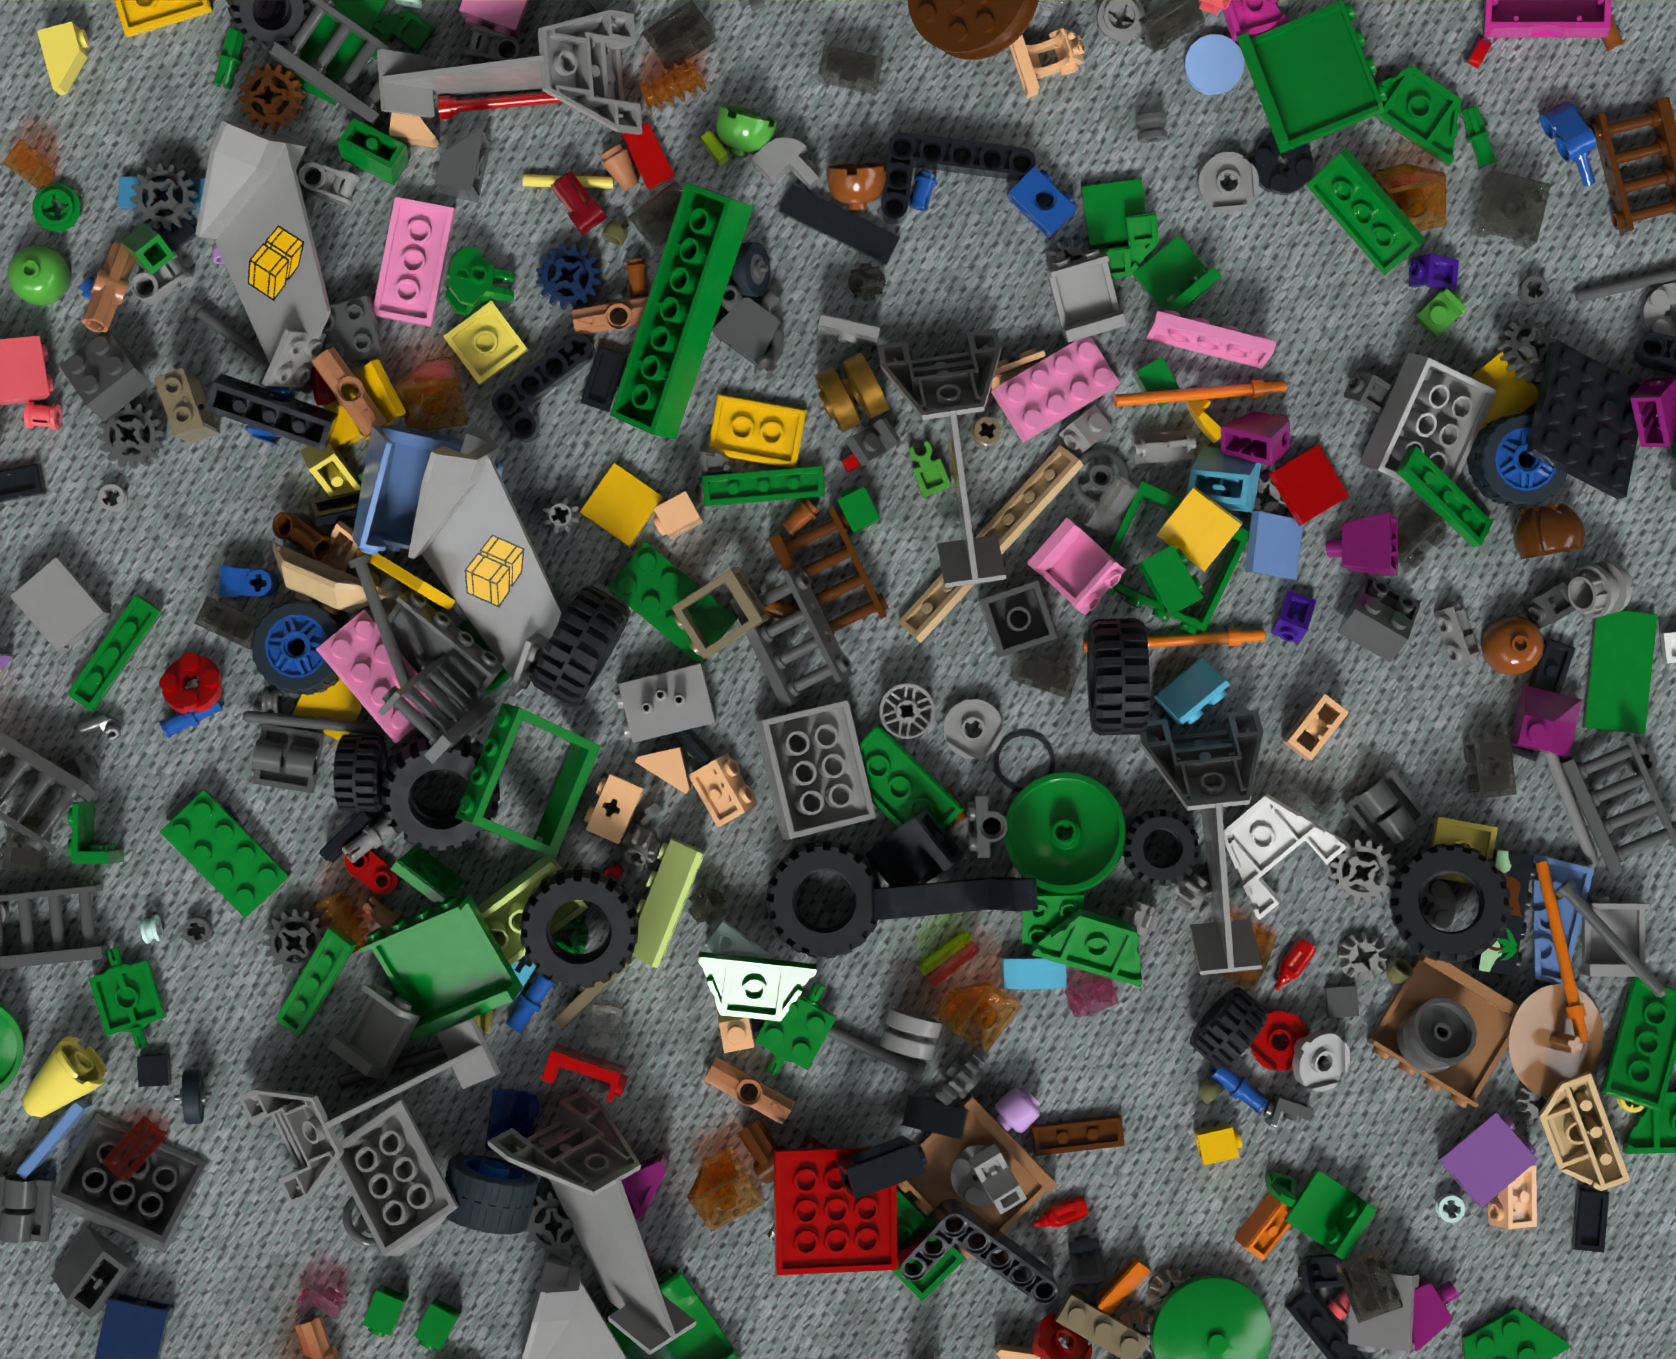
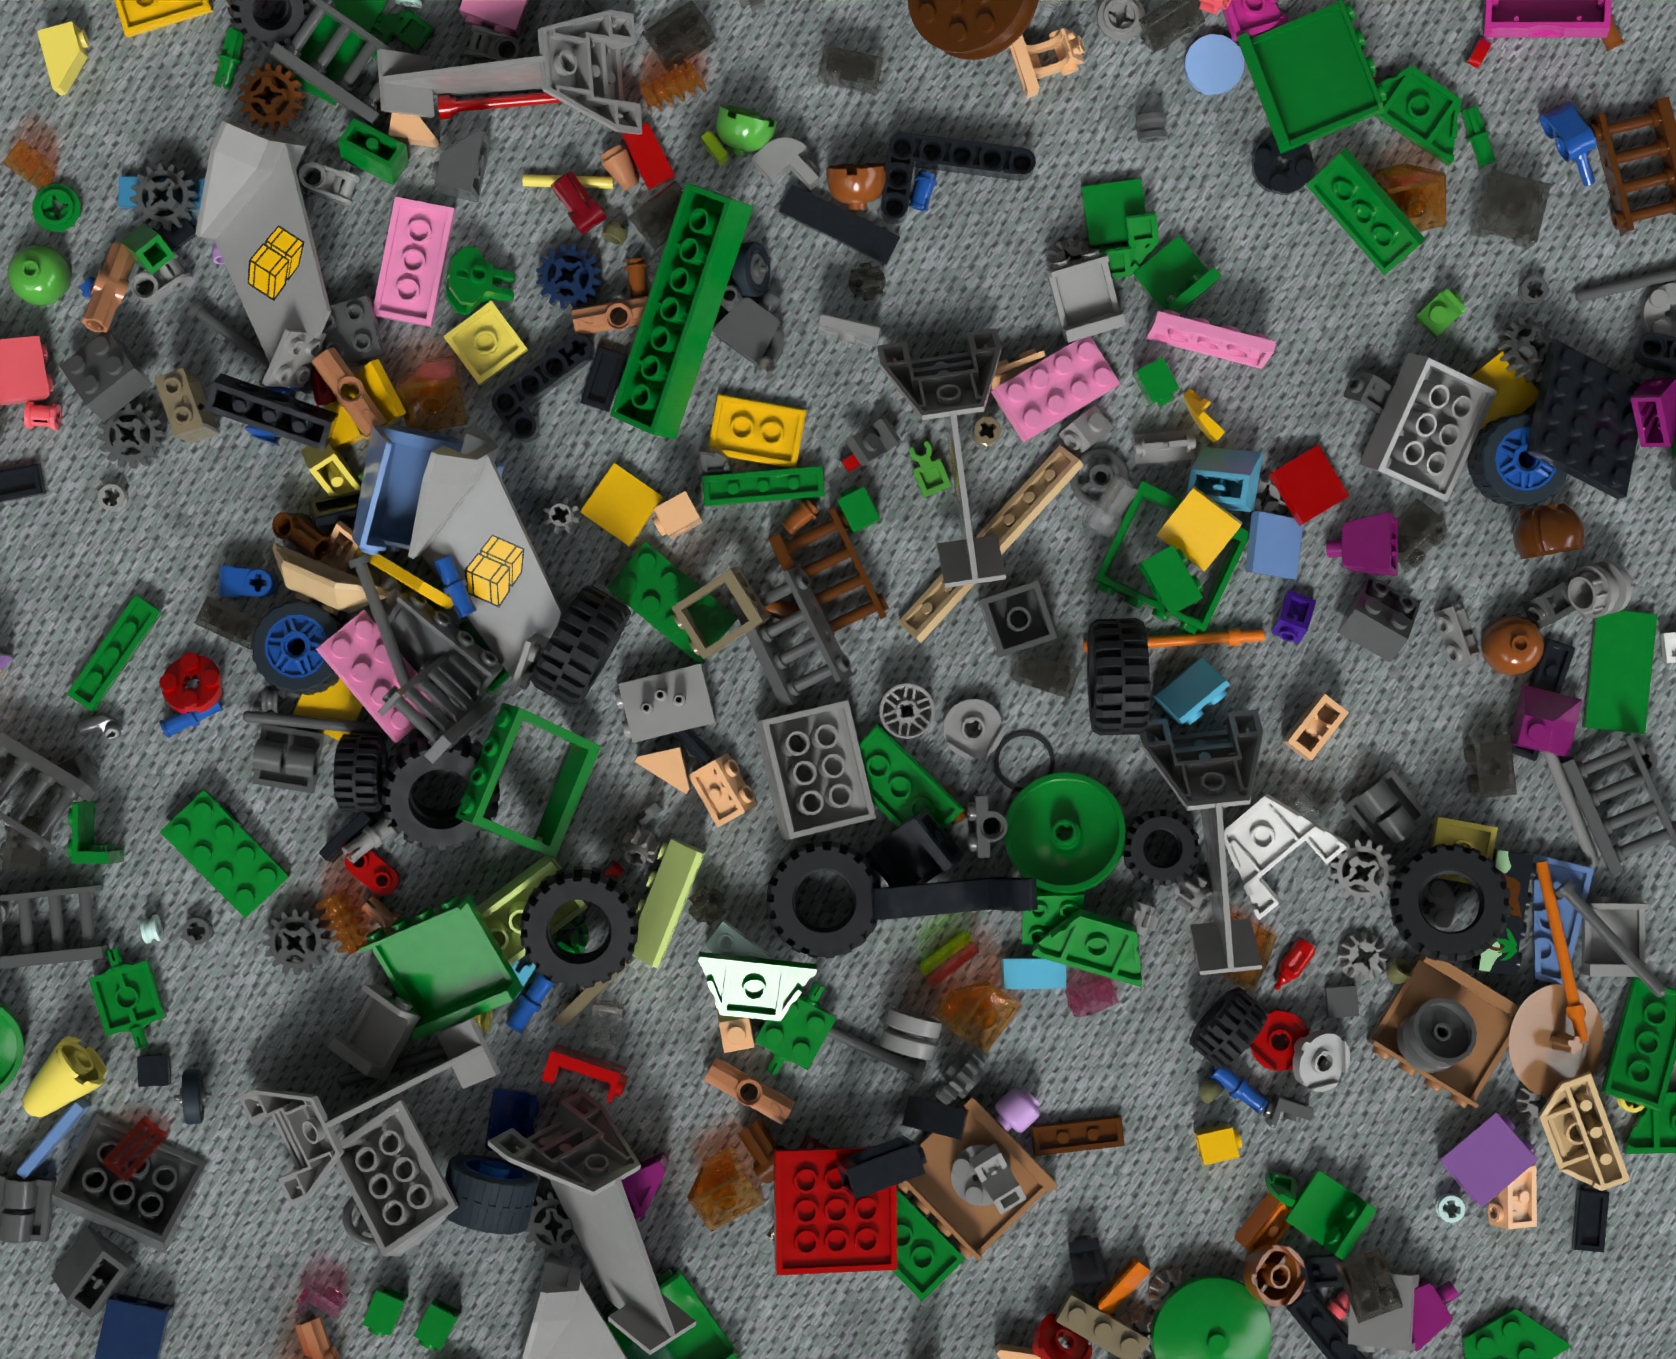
(58, 604): light grey panel -> none
(316, 981): green plate -> none
(427, 875): green tile -> none
(455, 586): none -> blue pin
(614, 826): light nougat brick -> none
(858, 388): pearl gold wheel -> none
(981, 1247): black beam -> none
(1048, 219): blue brick -> none
(1063, 1213): red piece -> none
(1076, 566): bright pink panel -> none
(1239, 170): light grey plate -> none
(1253, 389): orange bar -> none
(1256, 437): magenta torso -> none
(1274, 1274): none -> dark orange cylinder
(1433, 272): dark purple bracket -> none
(1444, 496): green plate -> none

